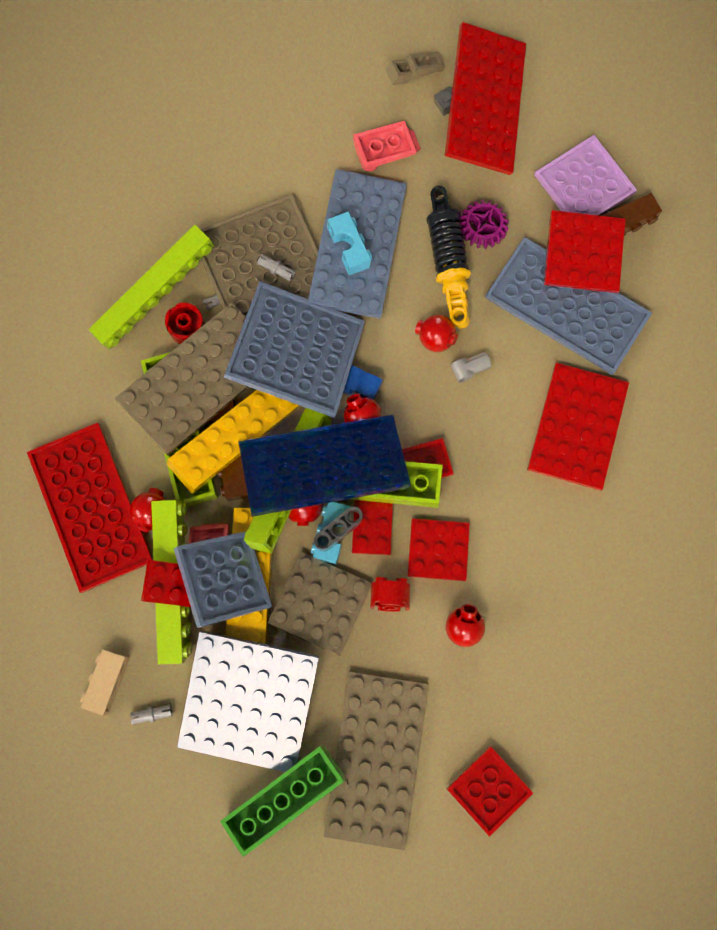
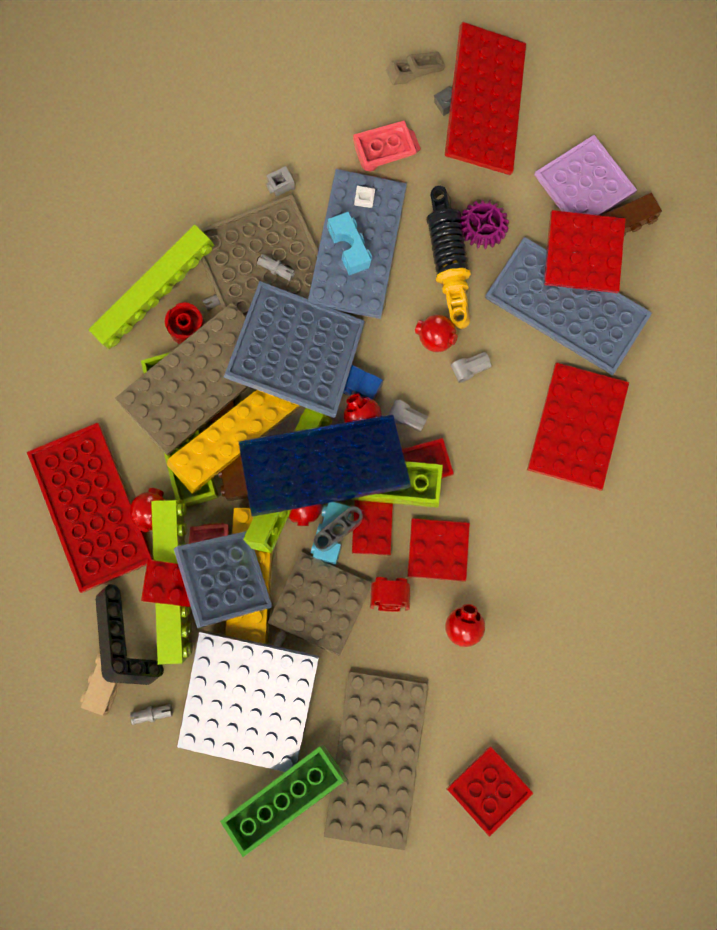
(113, 644): none -> black beam
(282, 178): none -> light grey brick
(364, 197): none -> white tile
(406, 415): none -> light grey piece

